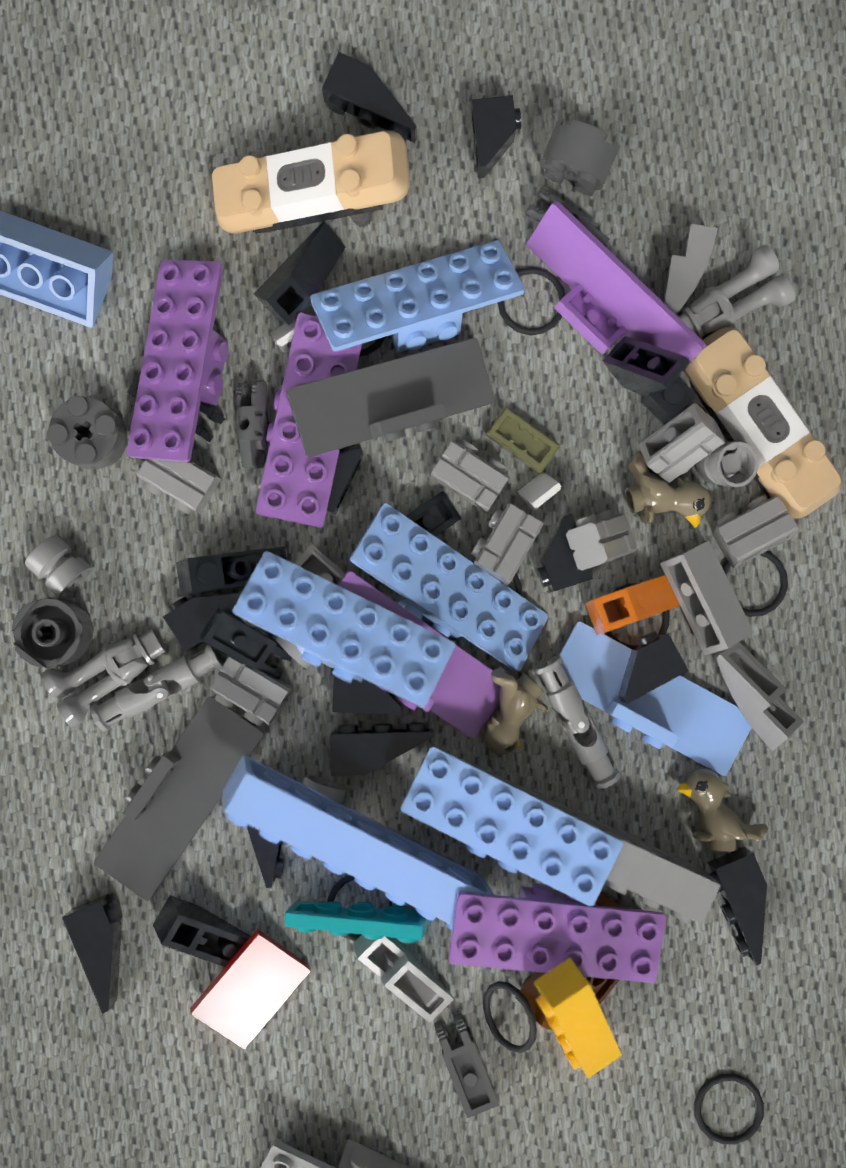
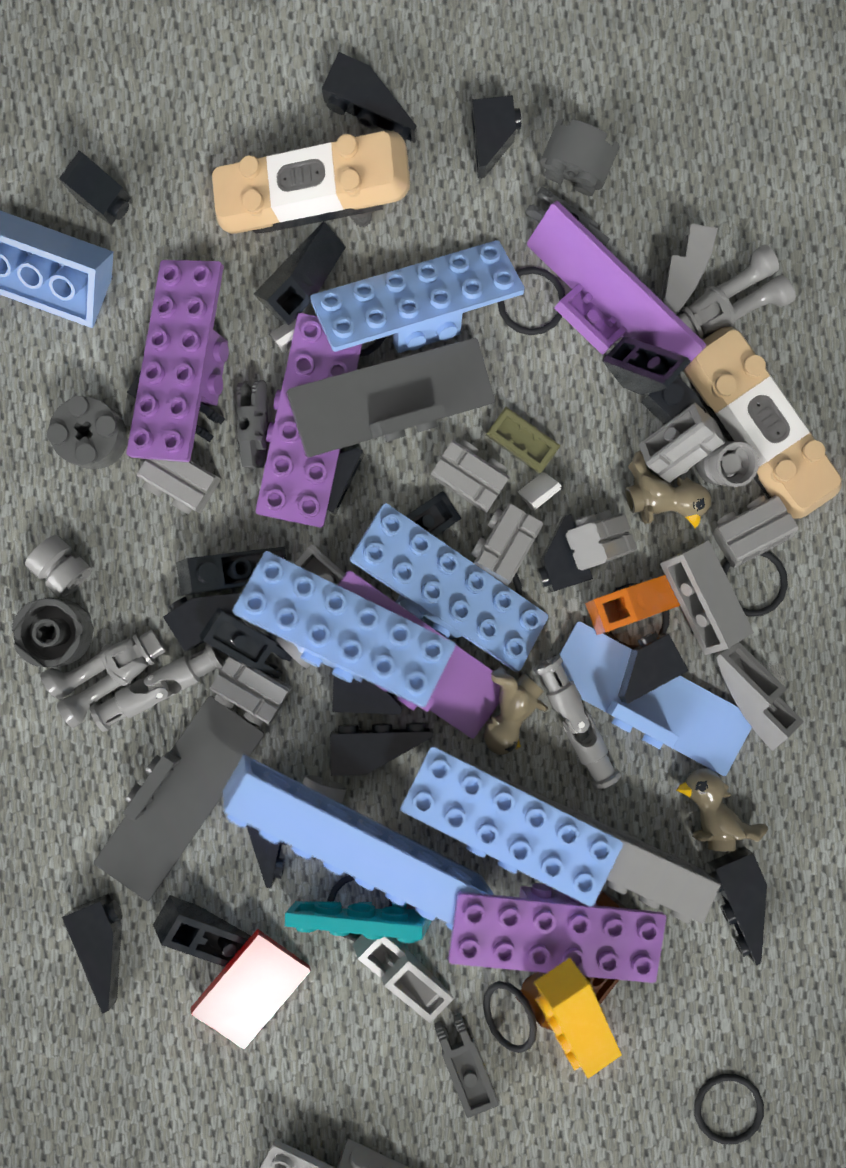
(95, 189): none -> black slope

